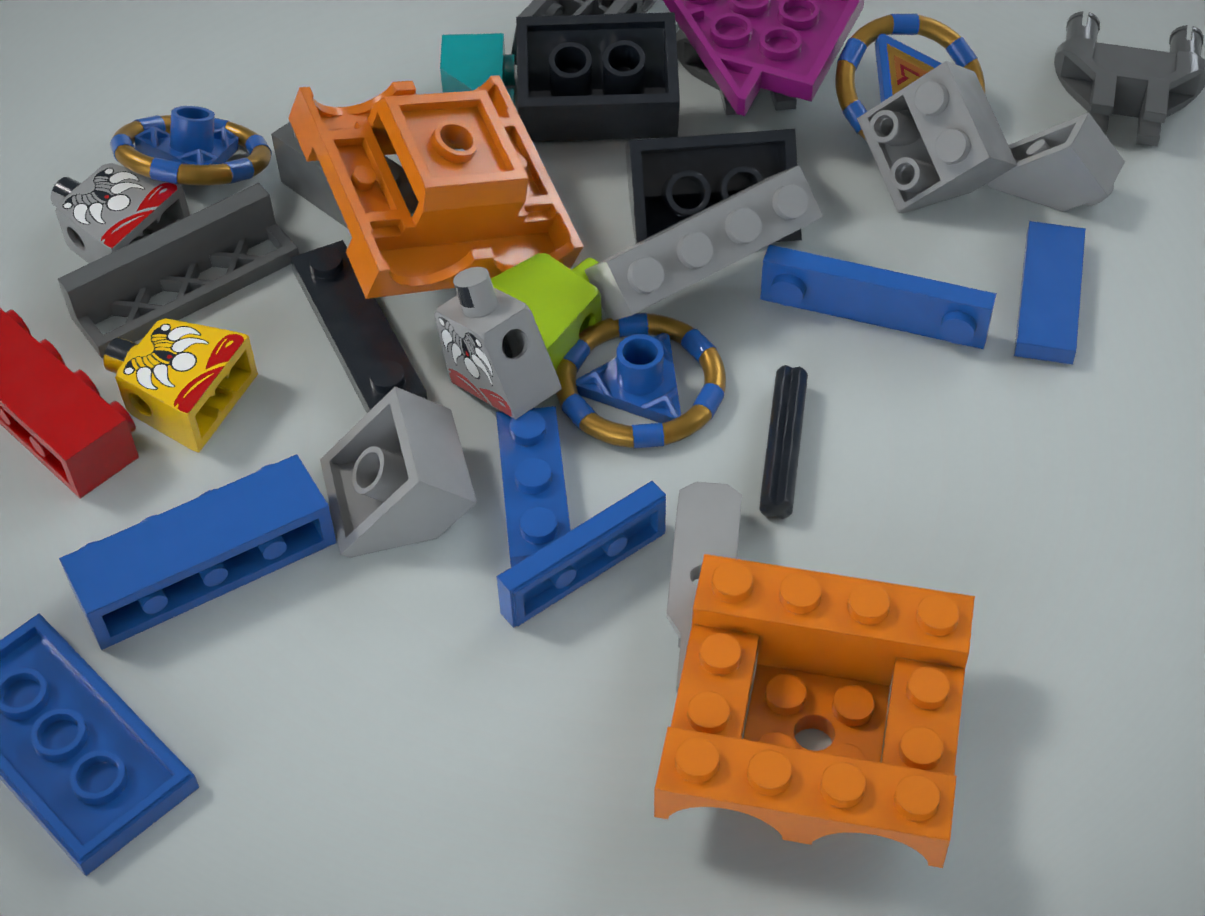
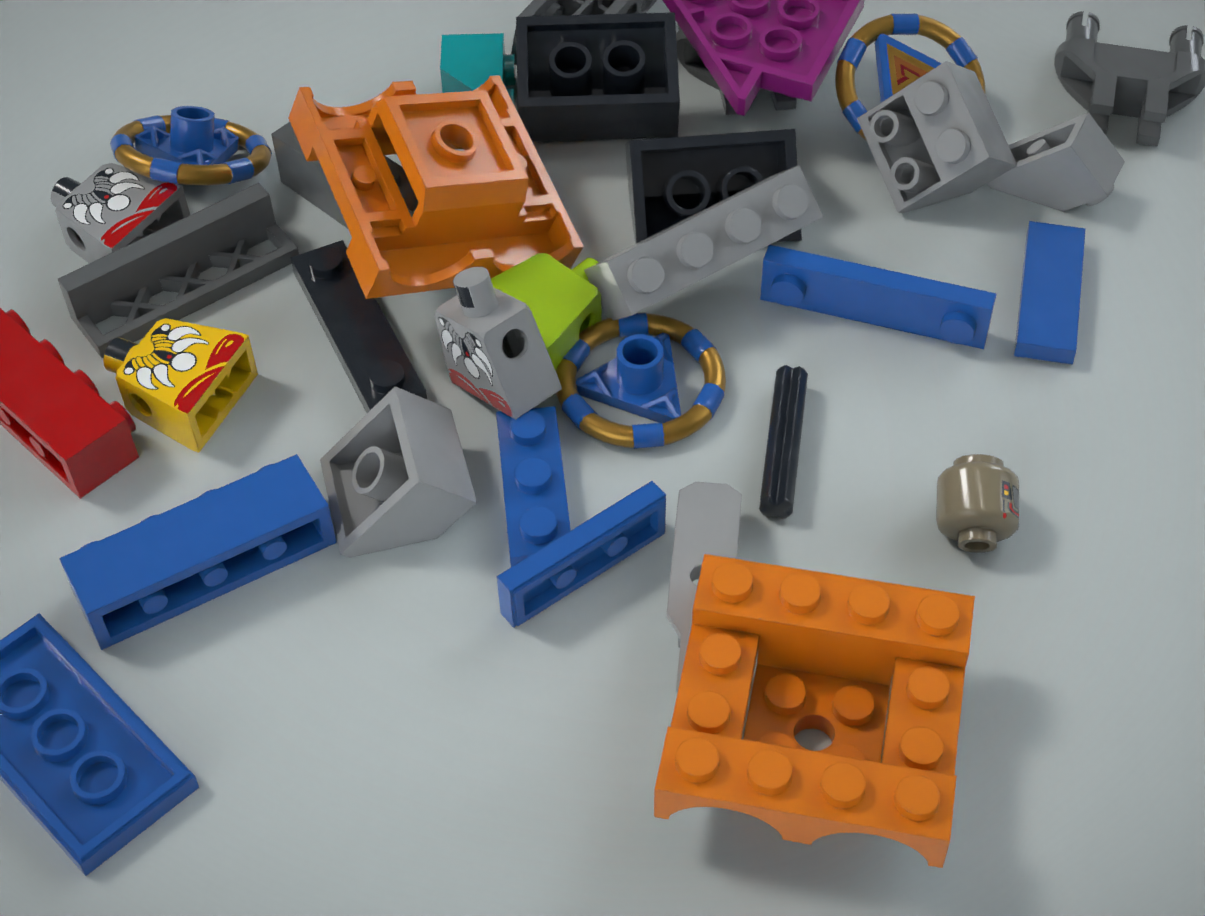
(977, 502): none -> dark tan head

